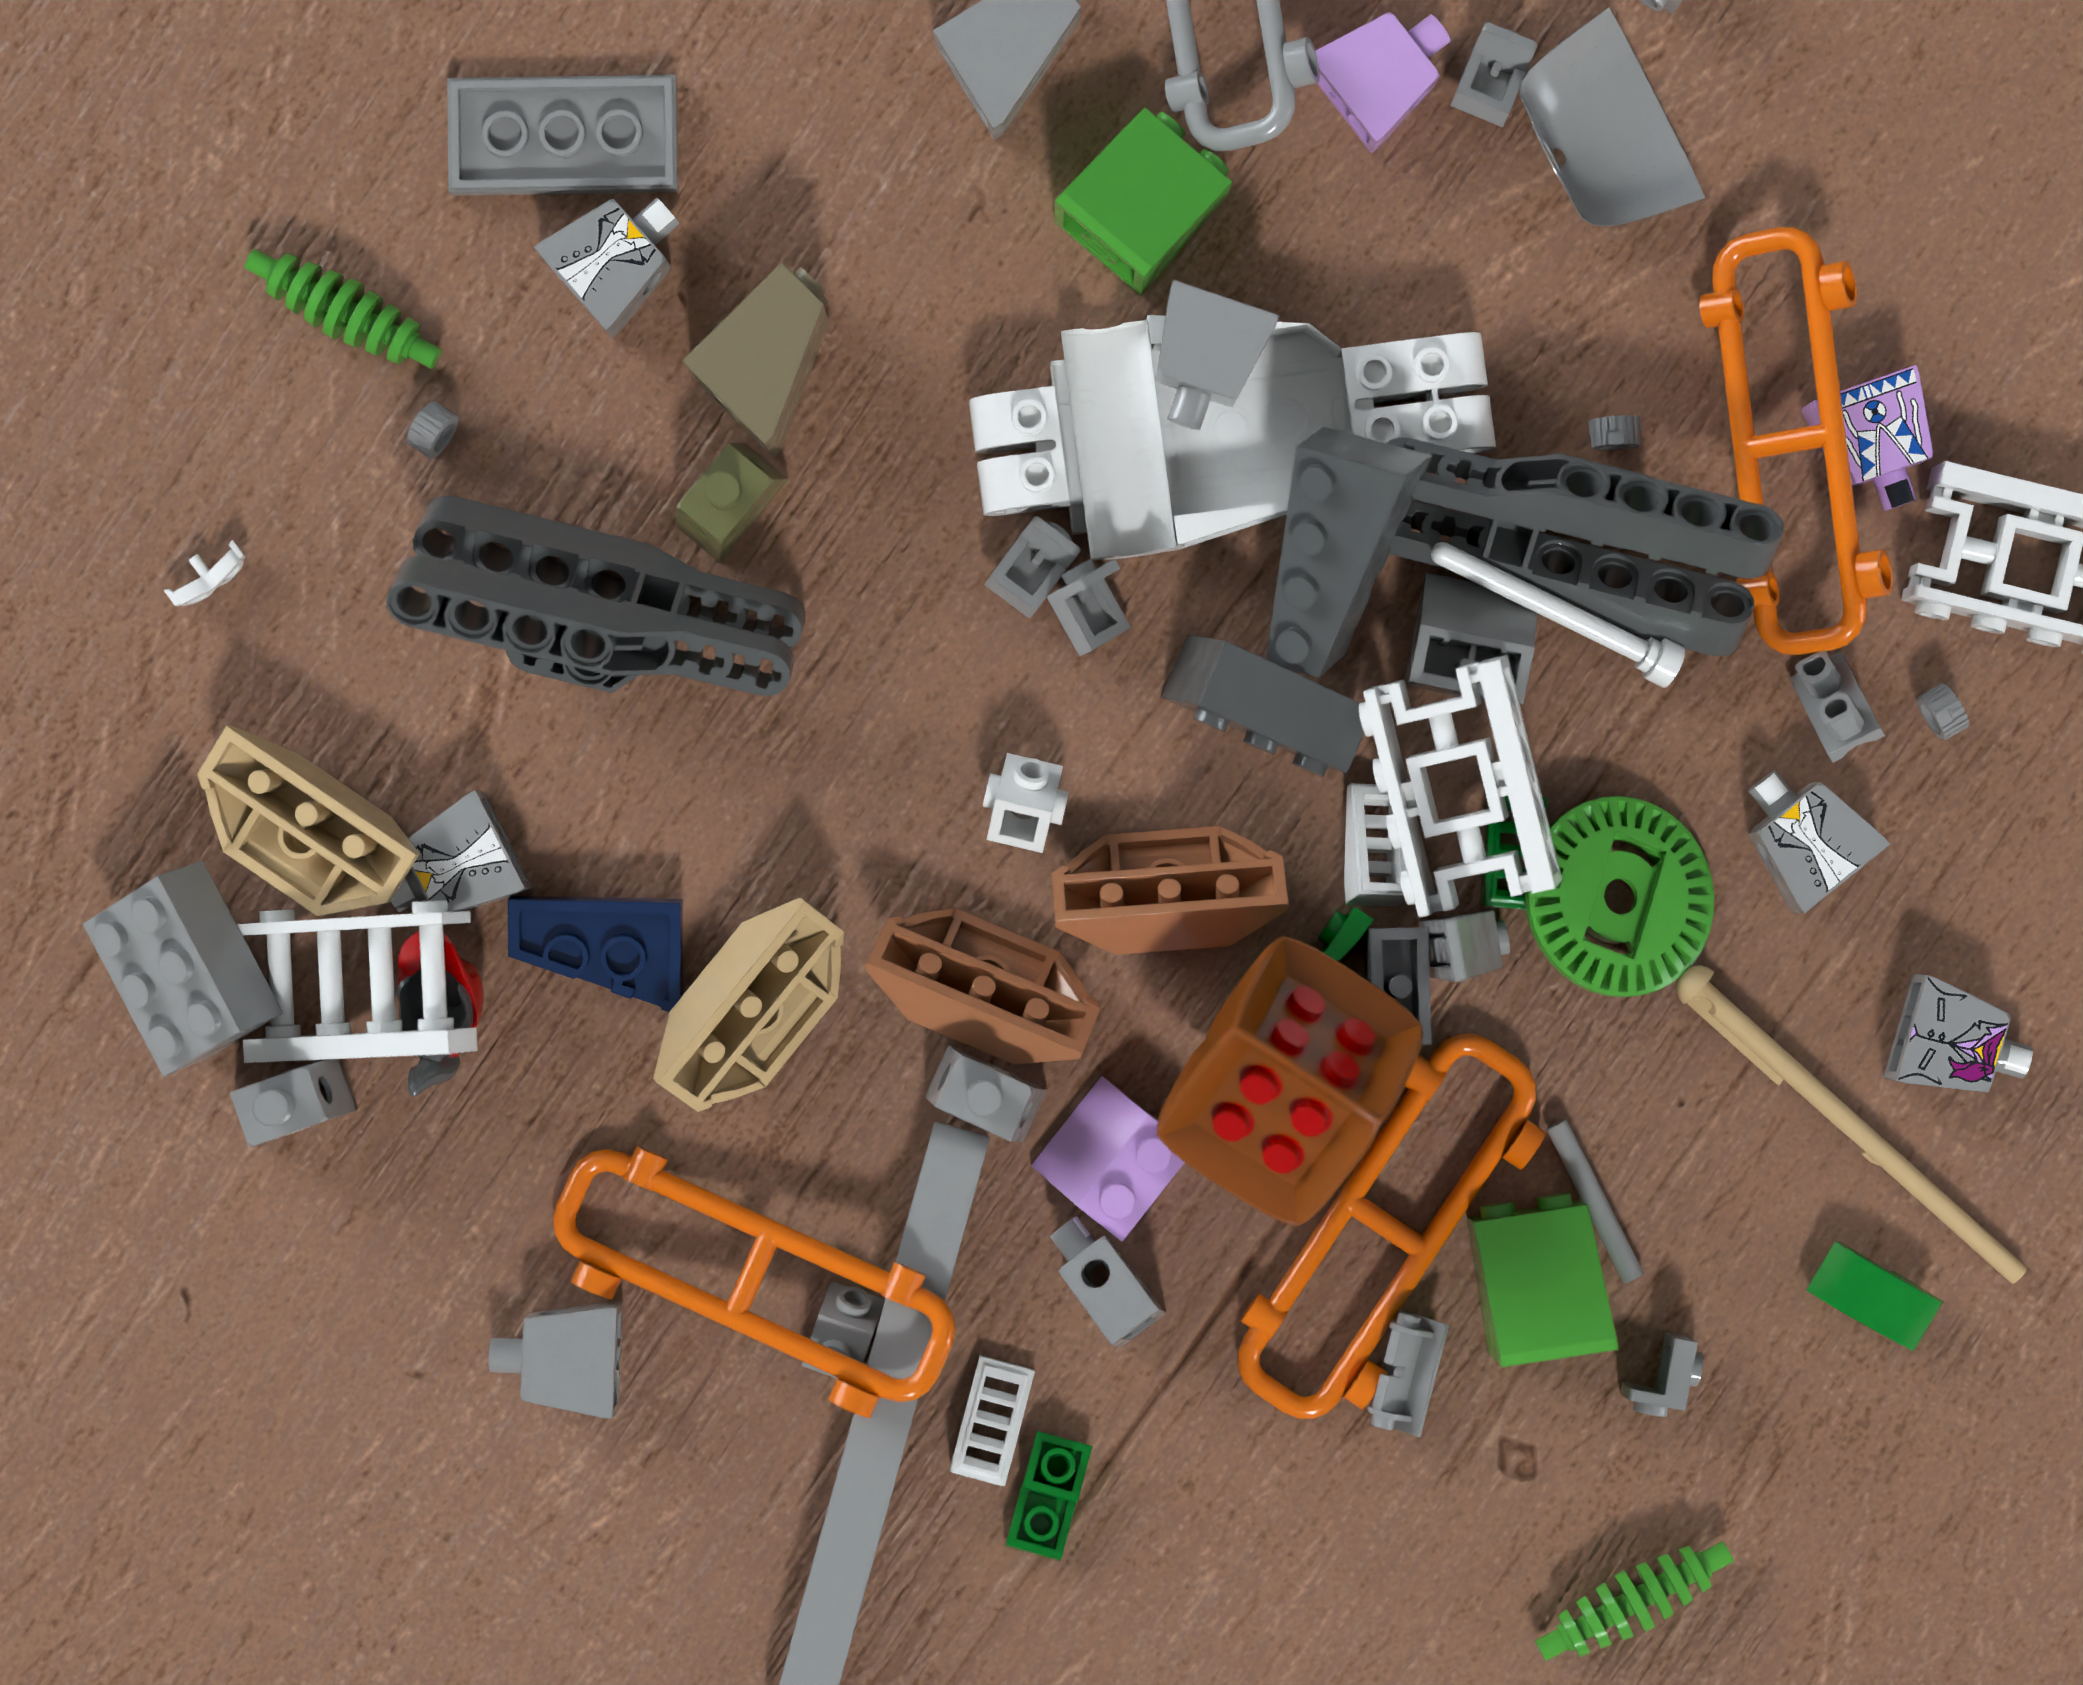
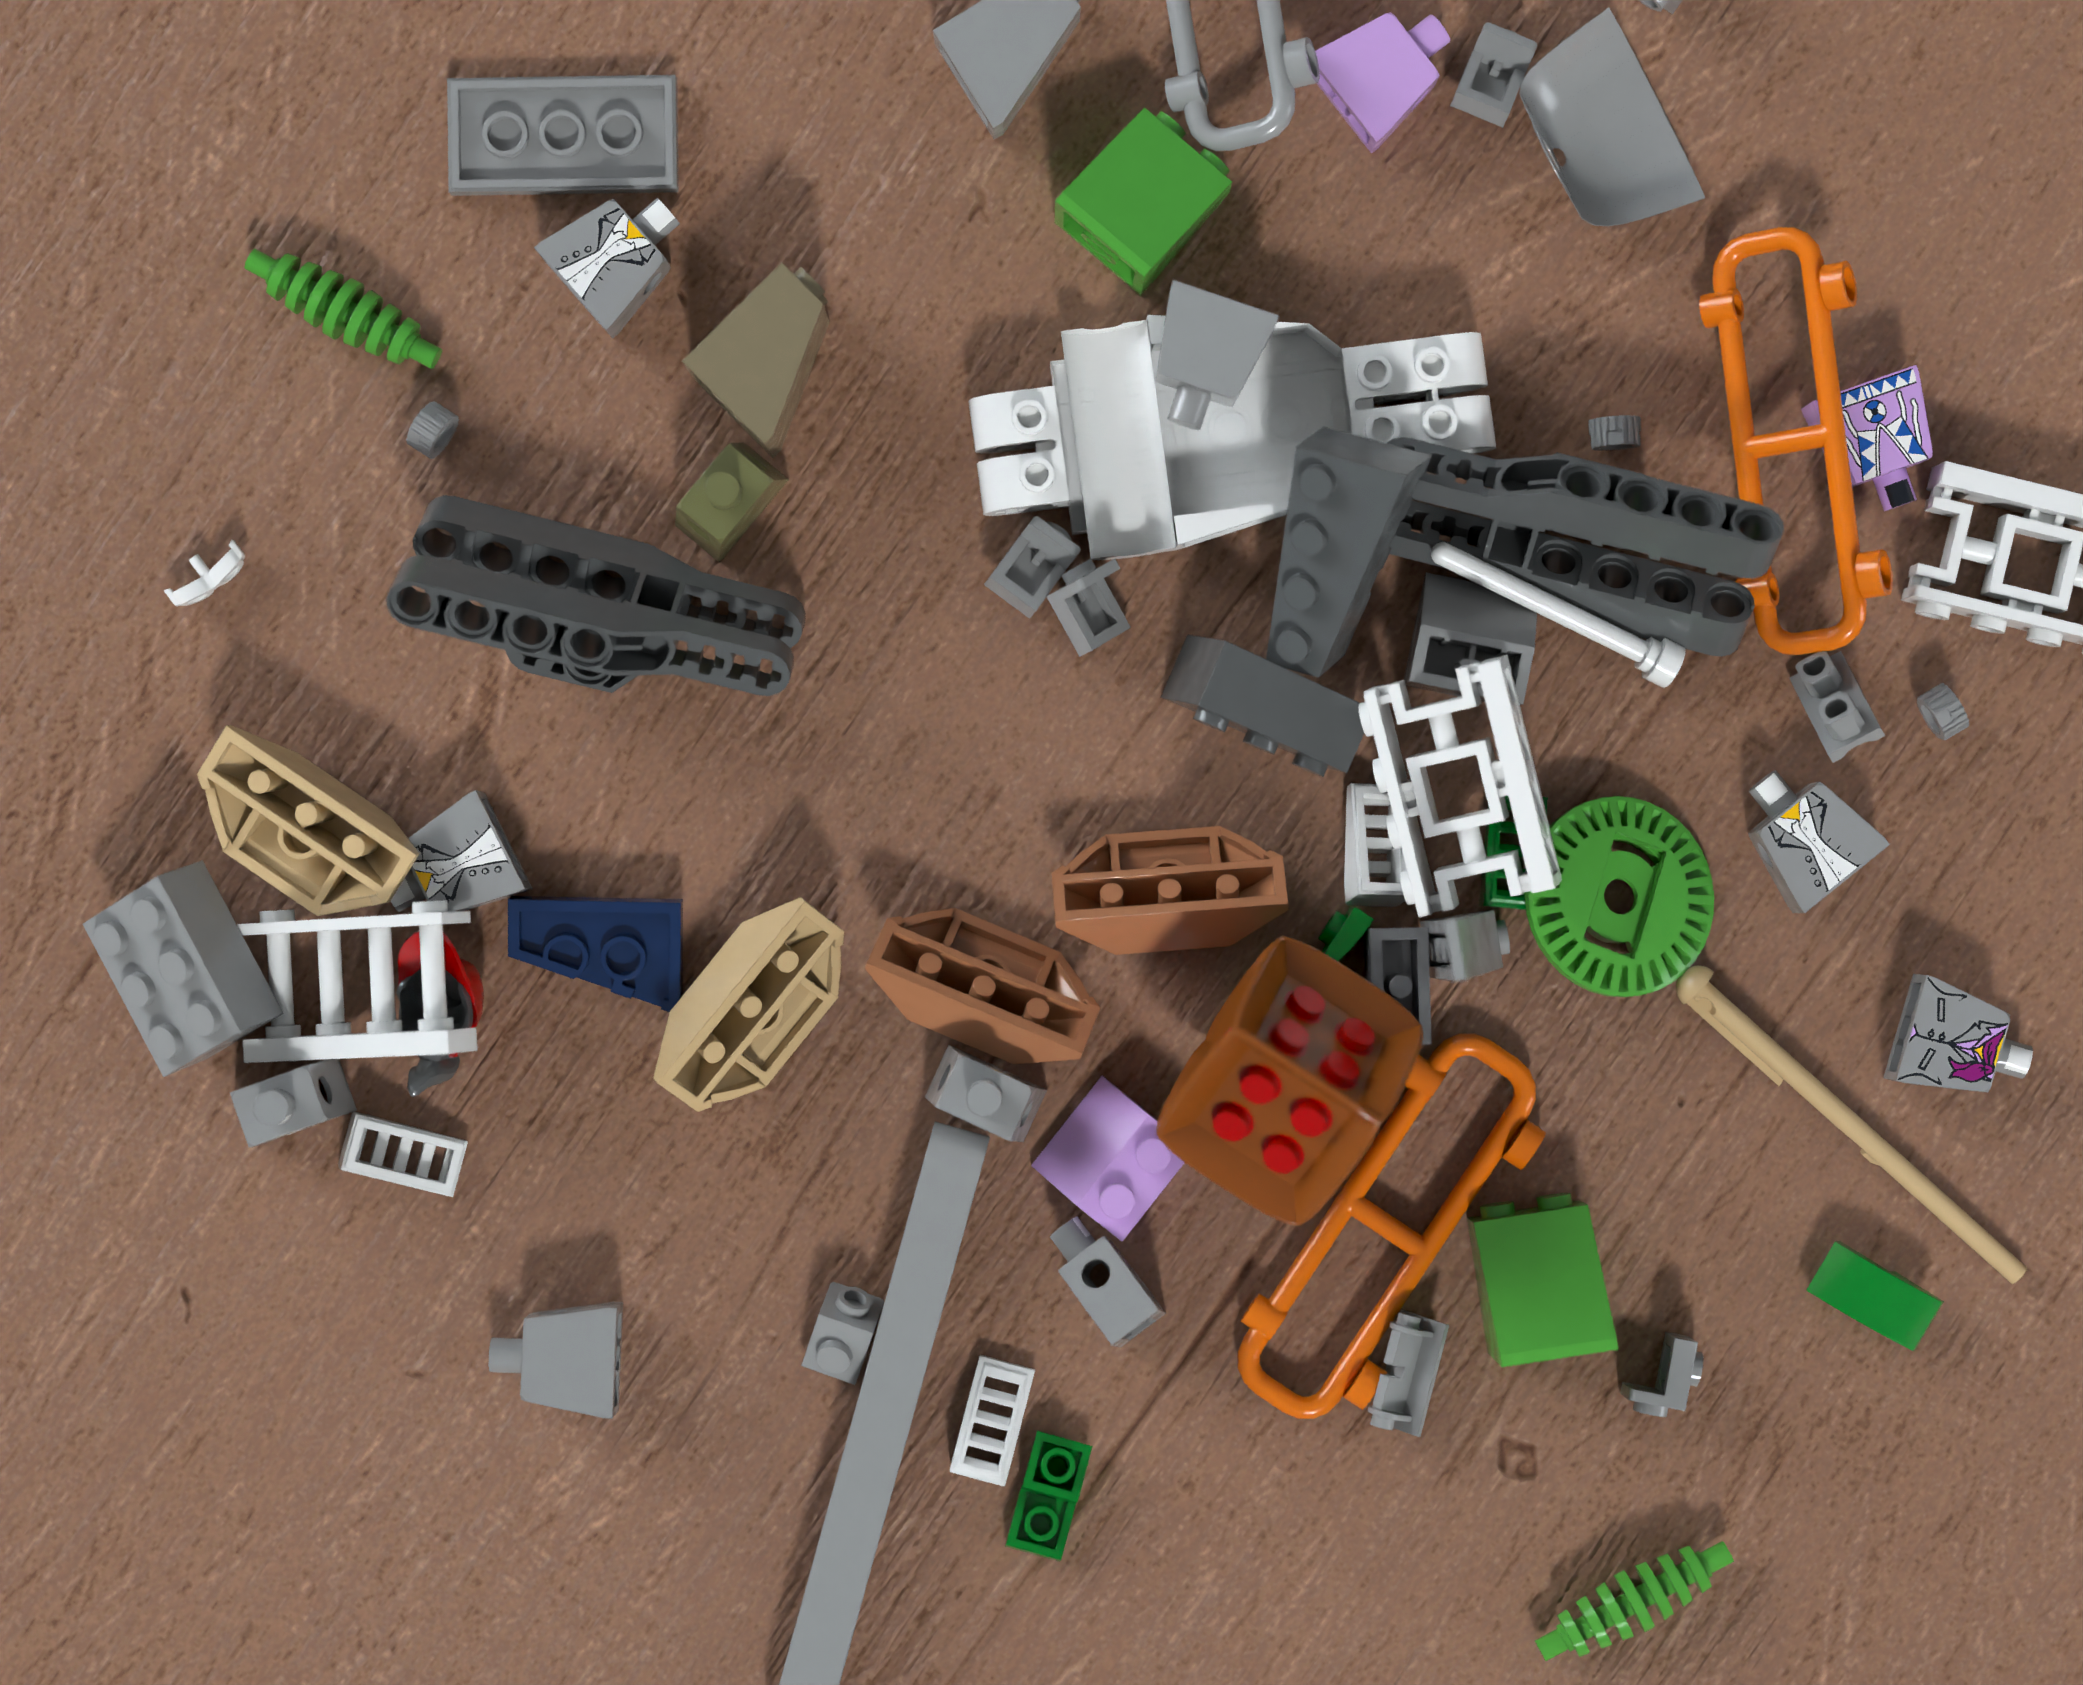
(354, 1142): none -> white slope
(857, 1383): orange bar -> none
(1024, 802): white brick -> none
(1593, 1196): light grey bar -> none

